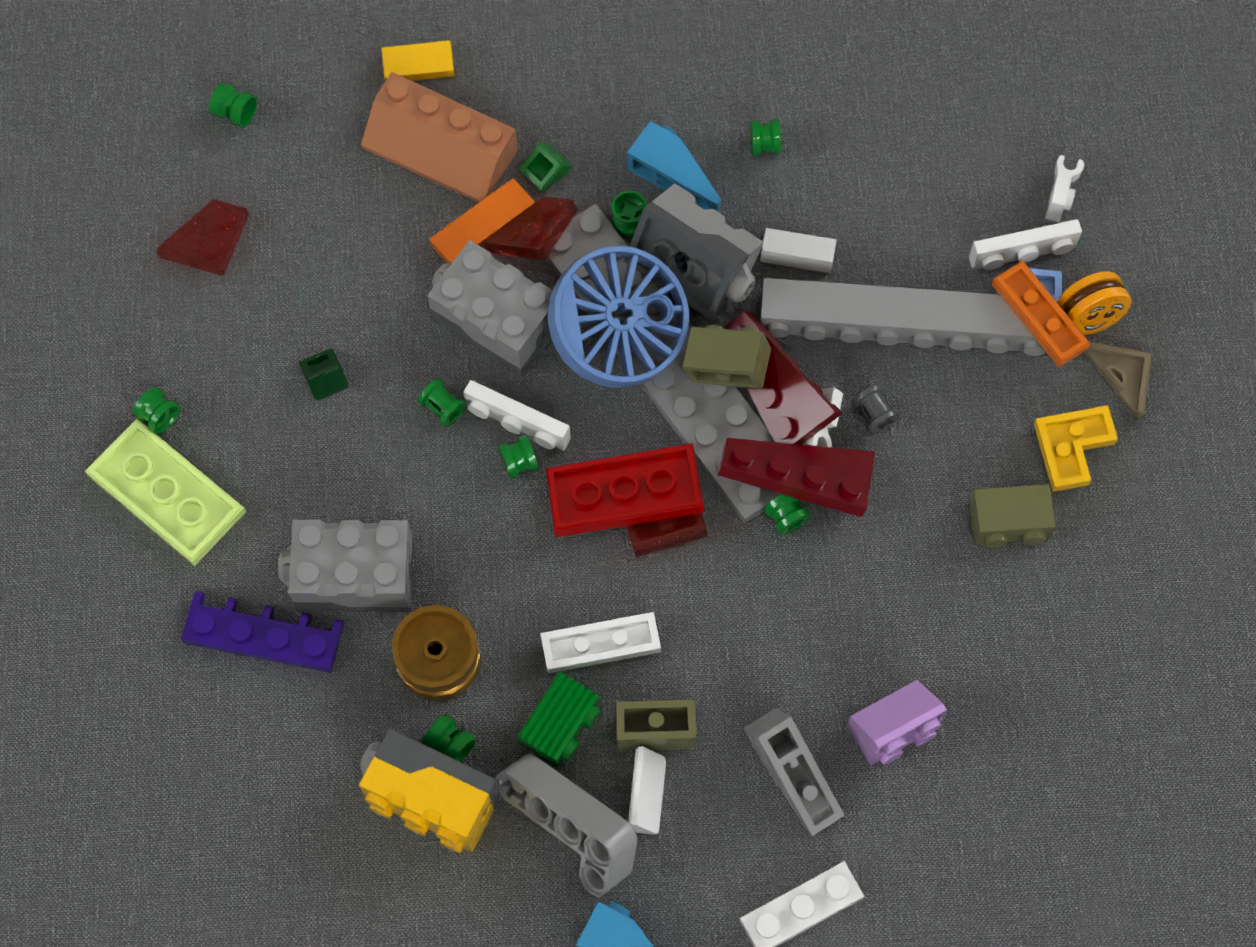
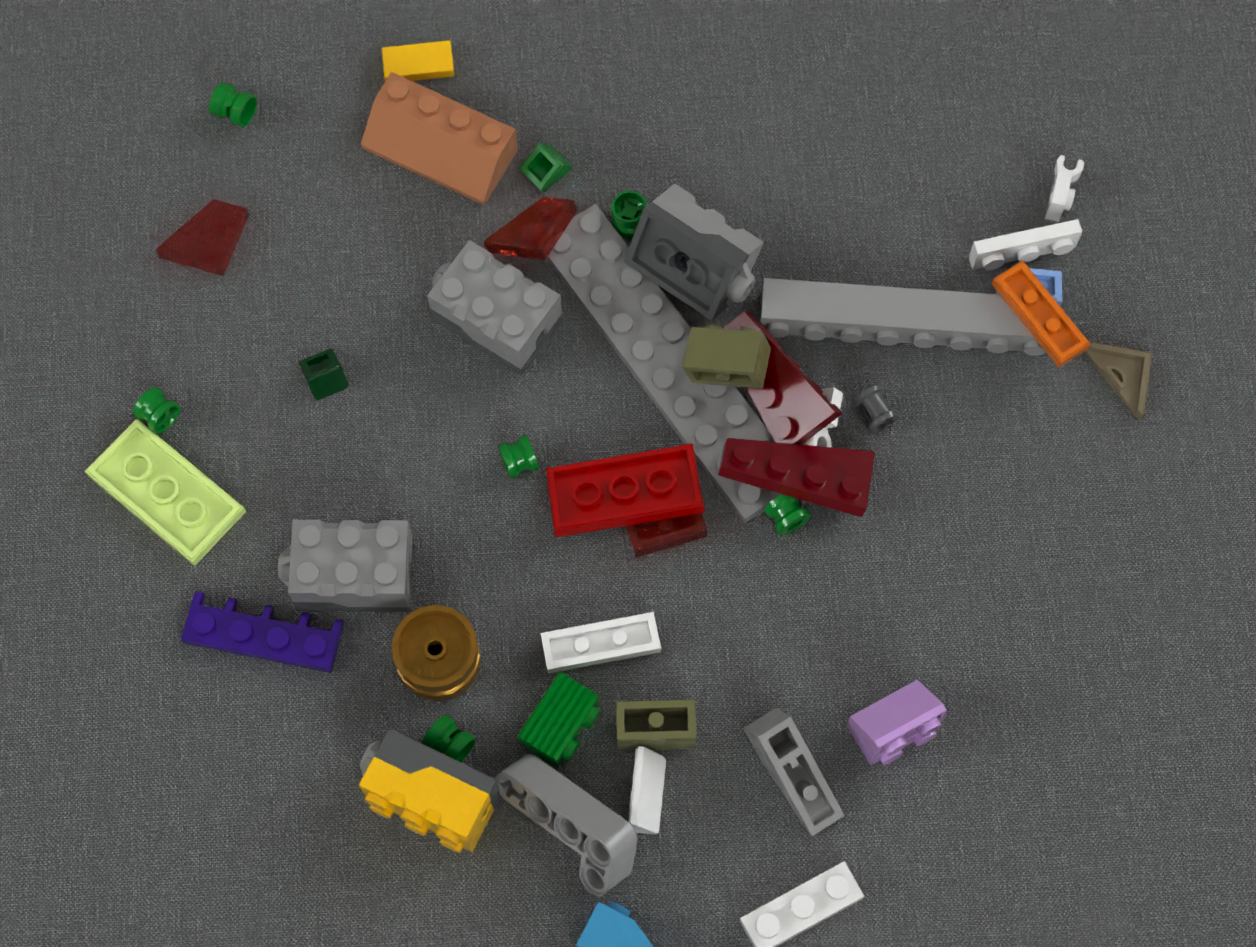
(441, 402): green bush -> none
(481, 220): orange tile -> none
(516, 416): white plate -> none
(565, 322): medium blue piece -> none
(665, 160): dark azure slope -> none
(765, 137): green wheel -> none
(798, 250): white slope -> none
(1012, 515): olive brick -> none
(1064, 439): yellow plate -> none
(1096, 302): light orange head -> none

